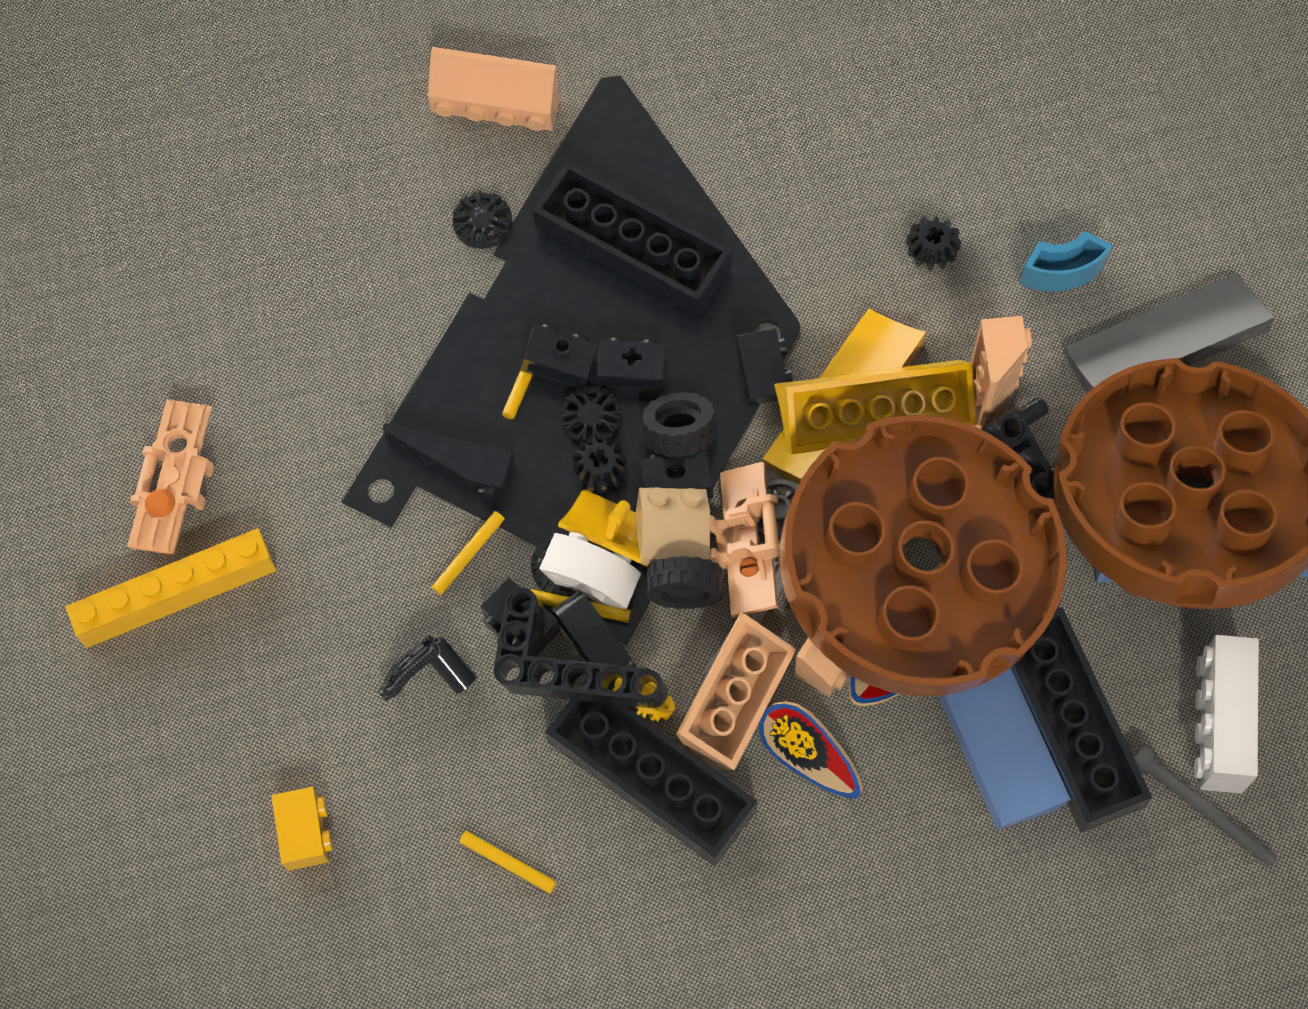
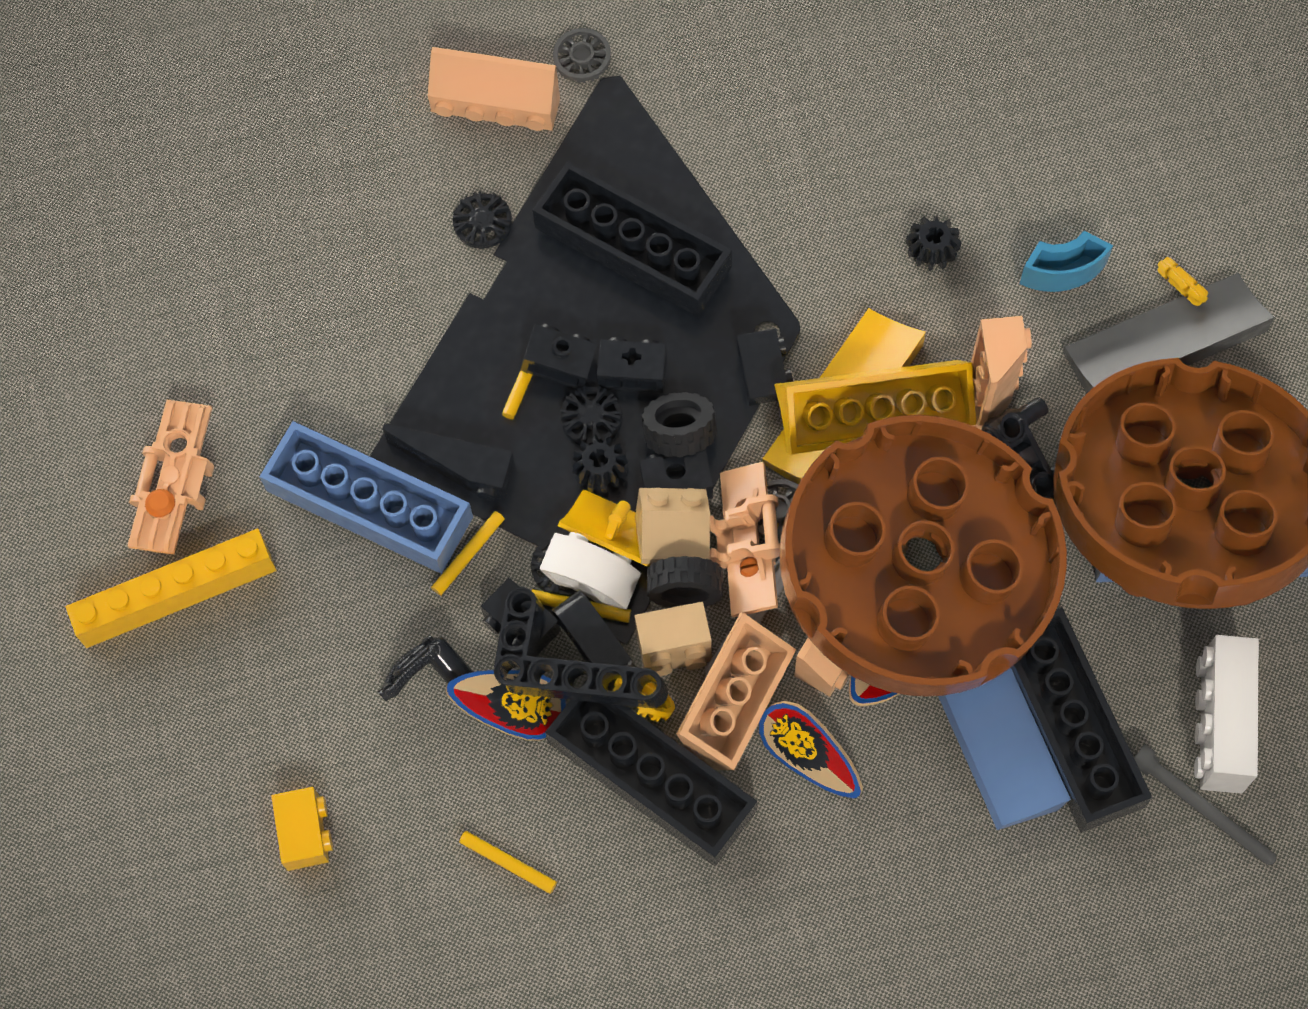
(367, 497): none -> medium blue brick
(510, 713): none -> shield
(582, 55): none -> dark grey wheel
(674, 638): none -> tan brick
(1182, 281): none -> yellow axle

